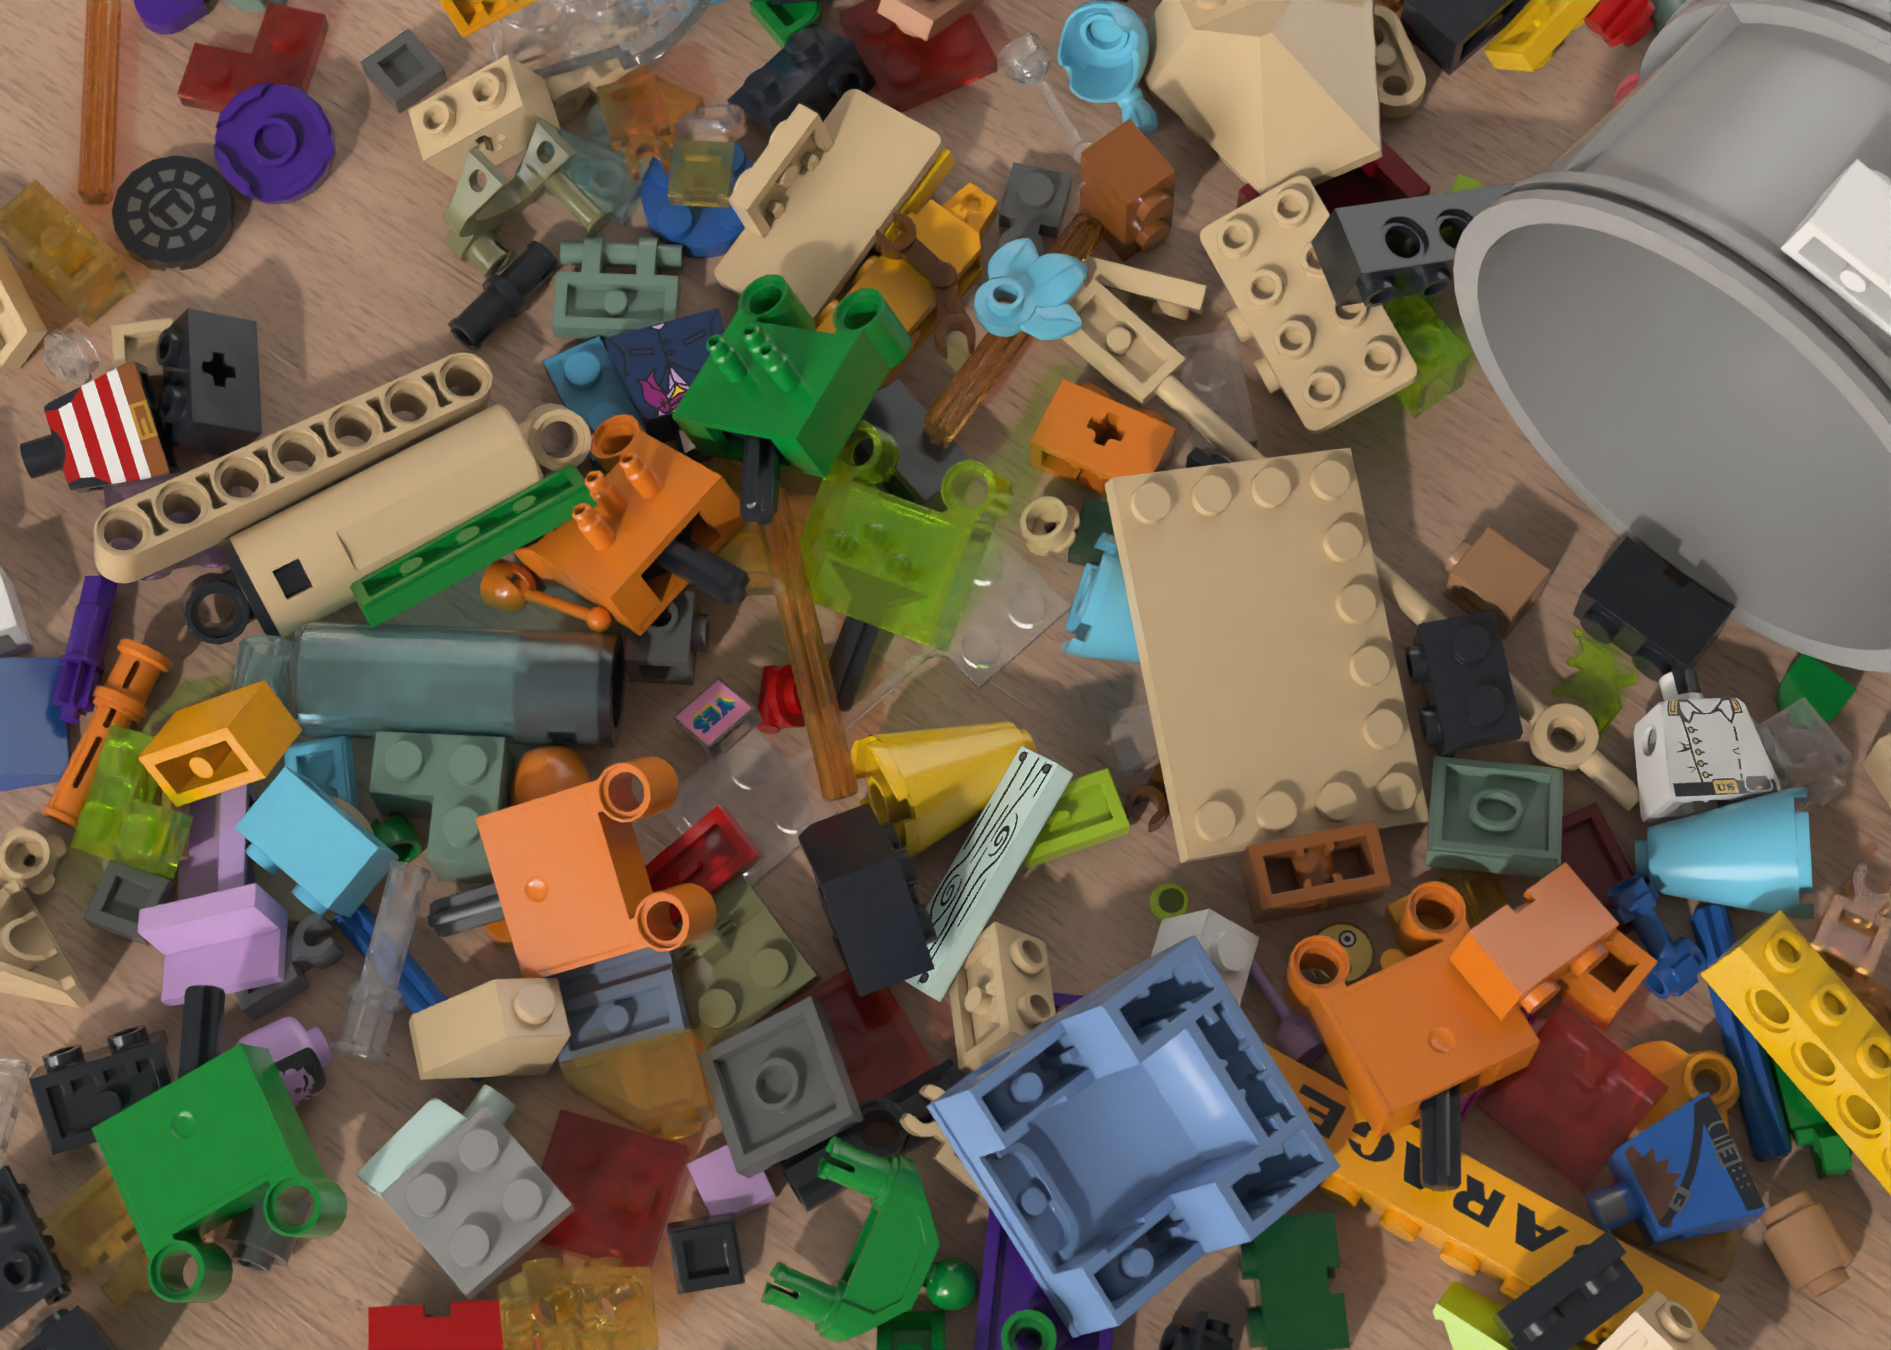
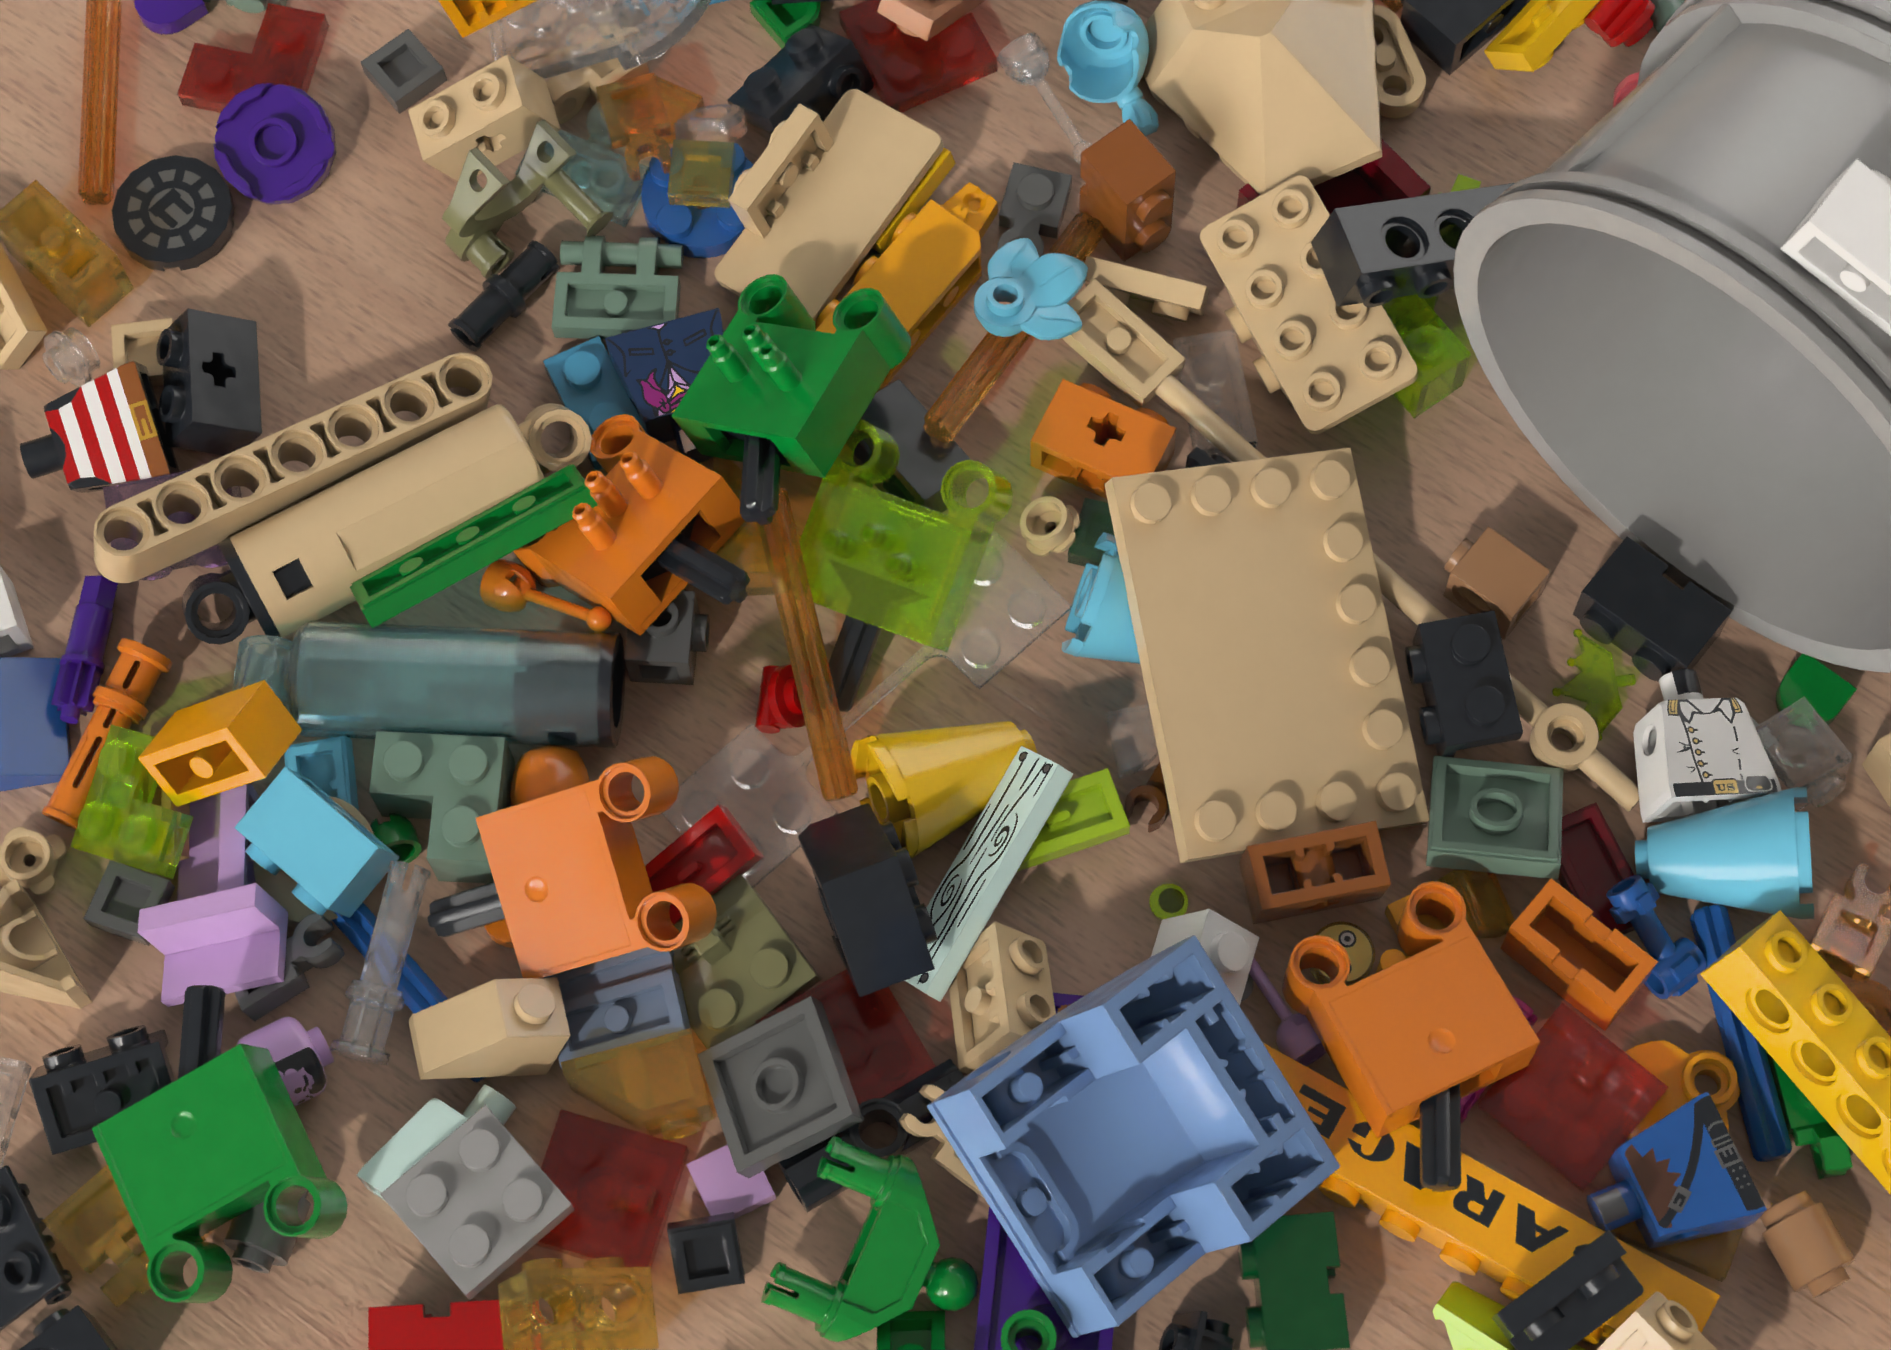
(717, 719): tile -> none
(942, 278): reddish brown piece -> none
(1524, 951): orange brick -> none

